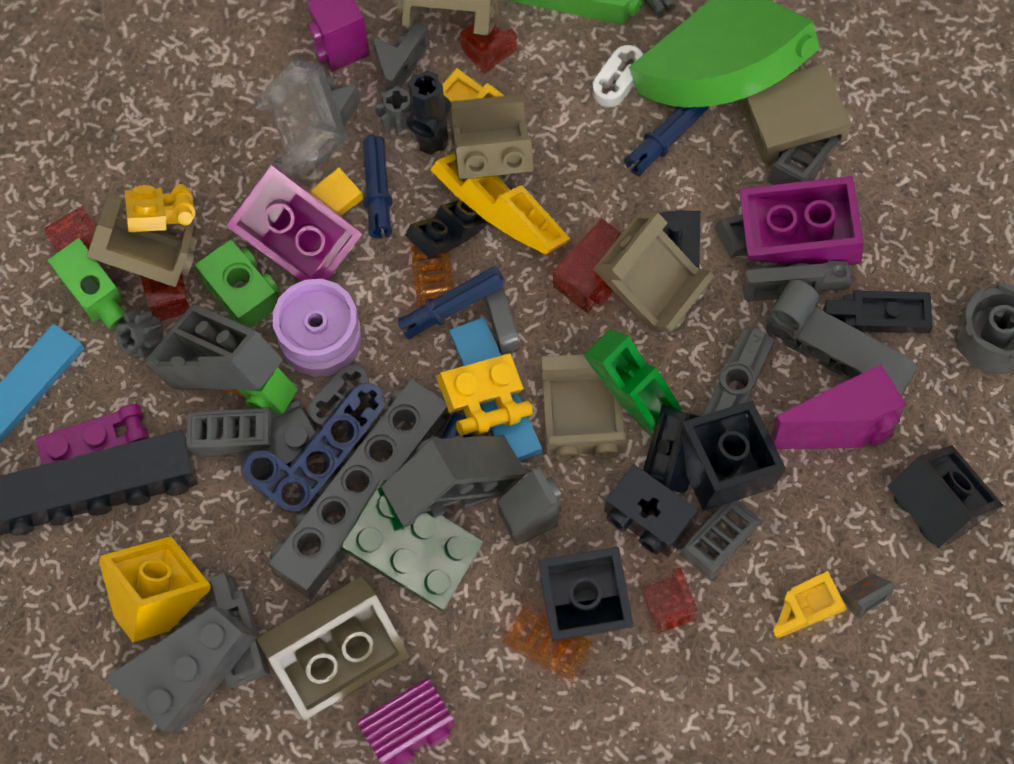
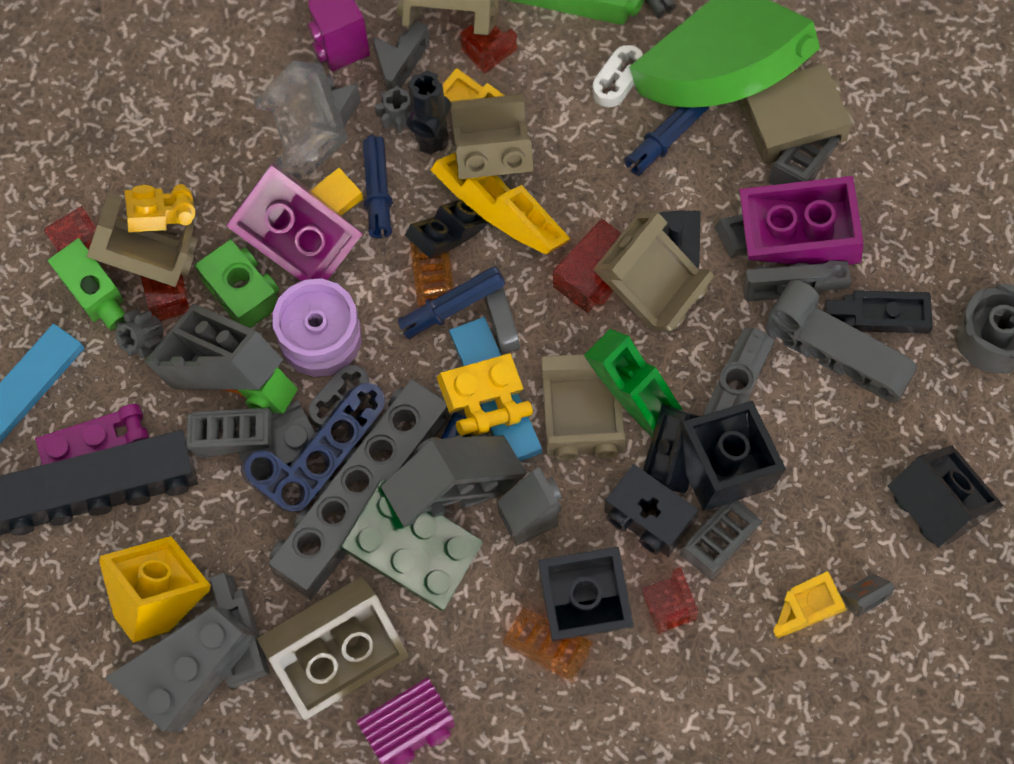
(843, 416): magenta slope -> none

